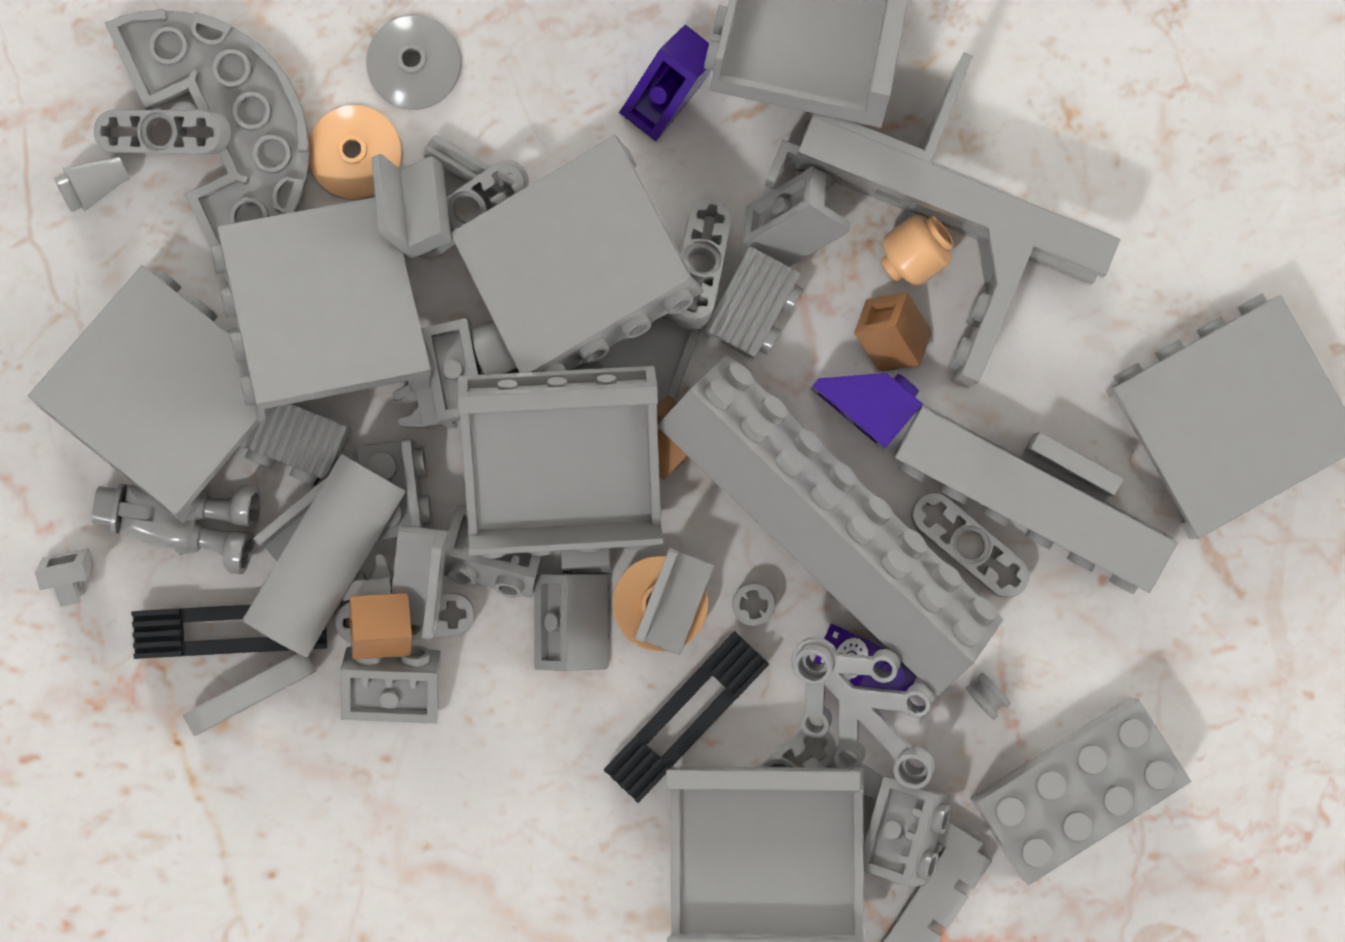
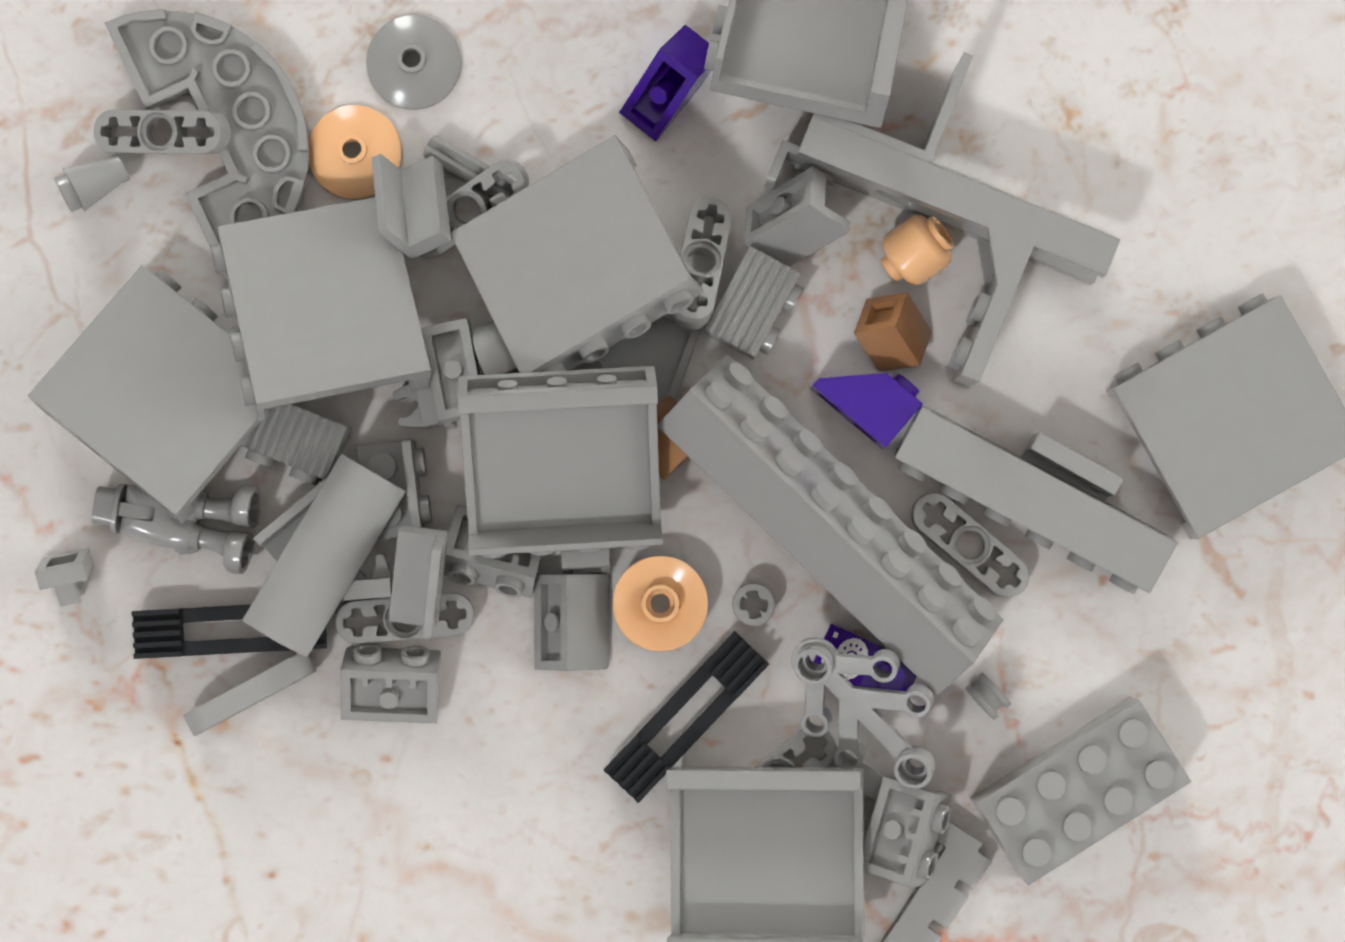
(380, 626): medium nougat panel -> none
(674, 601): light grey panel -> none

